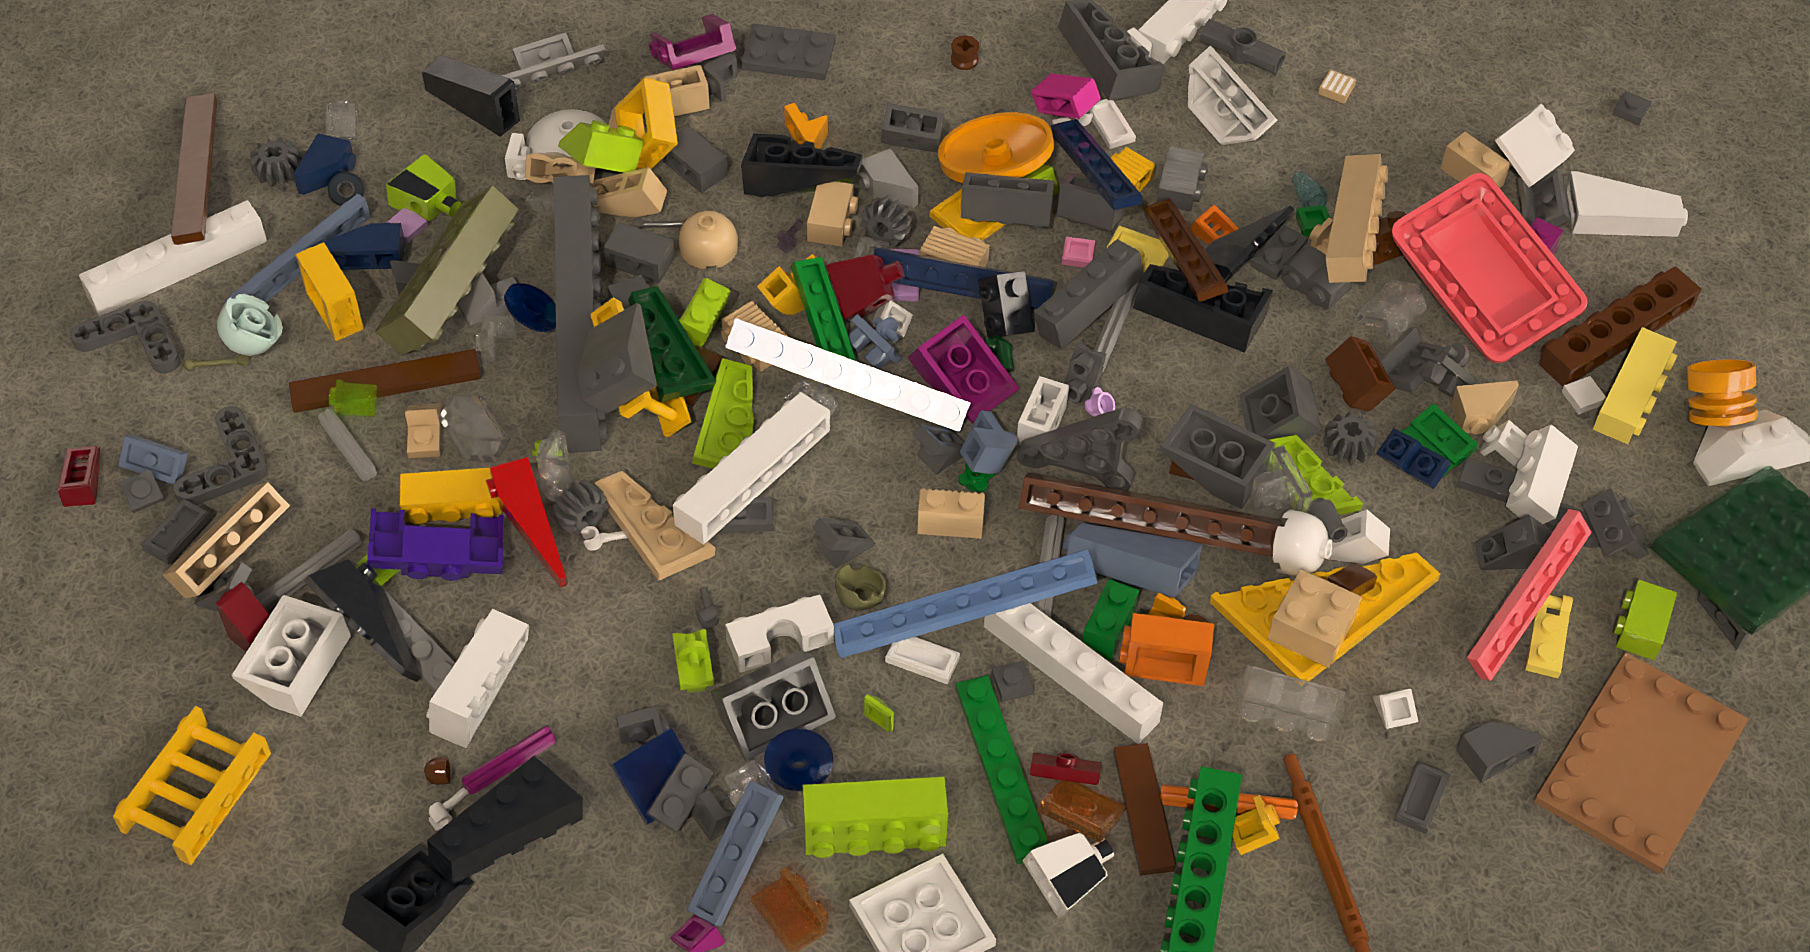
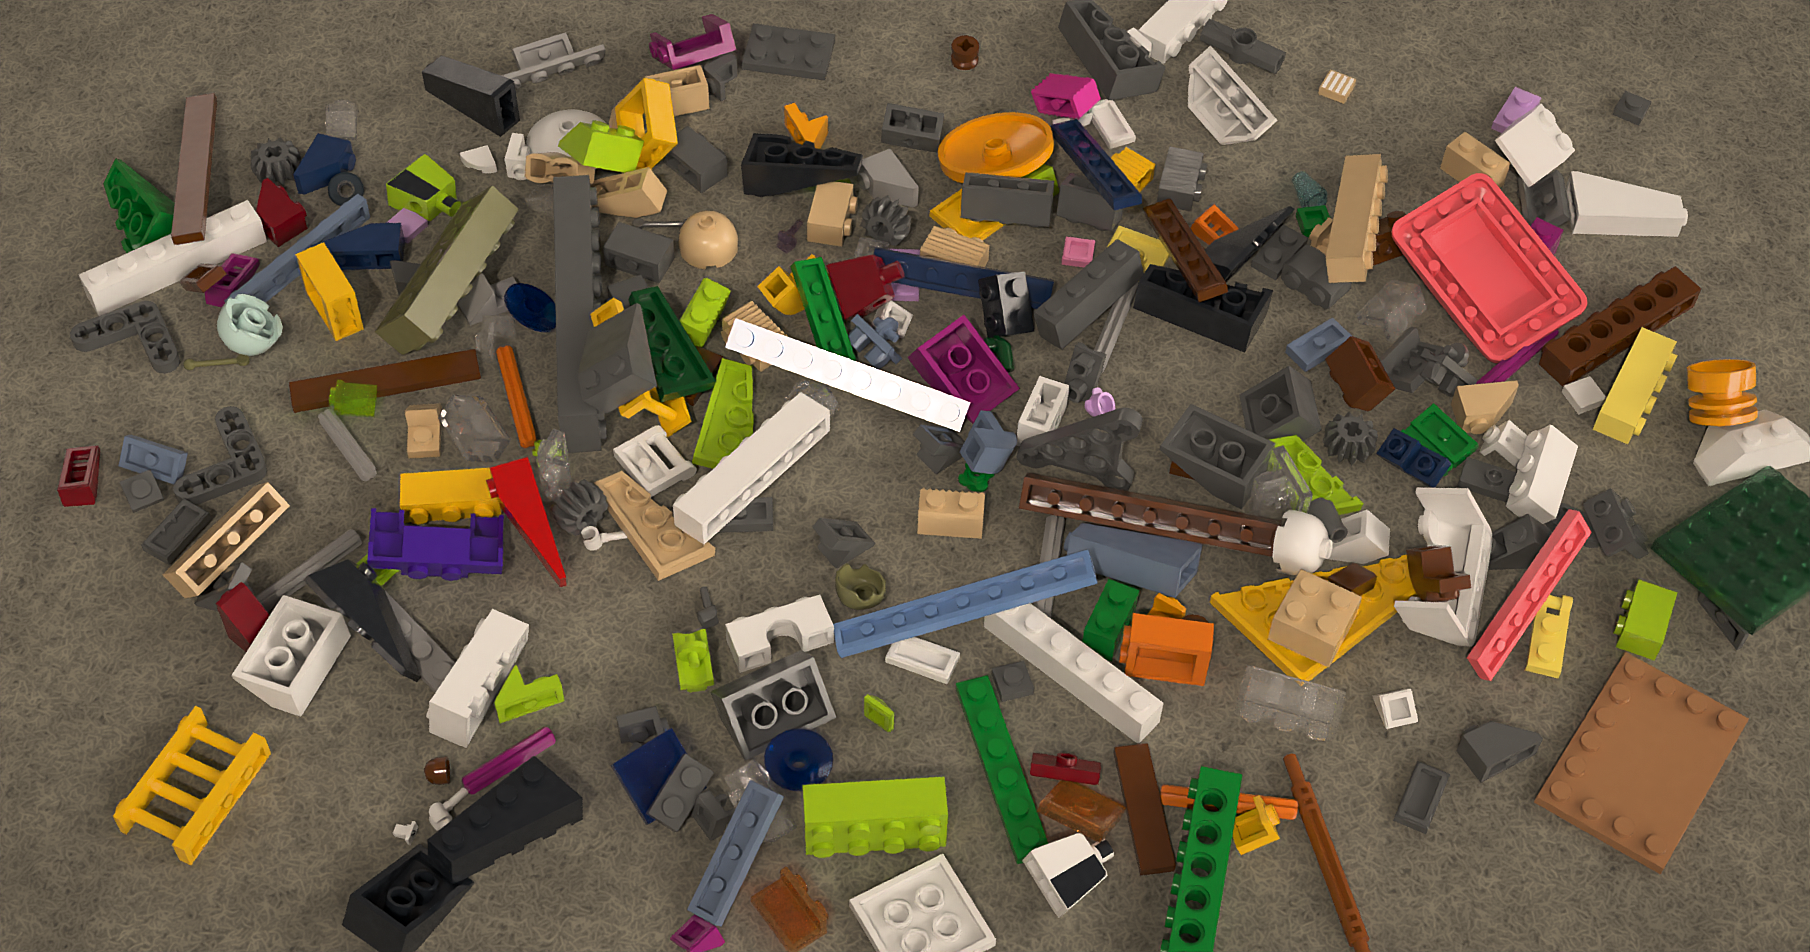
(141, 207): none -> green wedge
(202, 277): none -> reddish brown tile
(218, 292): none -> magenta slope
(279, 214): none -> dark red slope
(406, 832): none -> white piece
(479, 159): none -> white tile
(516, 396): none -> orange axle
(520, 699): none -> lime slope
(647, 467): none -> white plate
(1317, 344): none -> sand blue plate
(1434, 575): none -> reddish brown brick
(1454, 521): none -> white windscreen
(1508, 367): none -> magenta axle
(1516, 106): none -> lavender plate

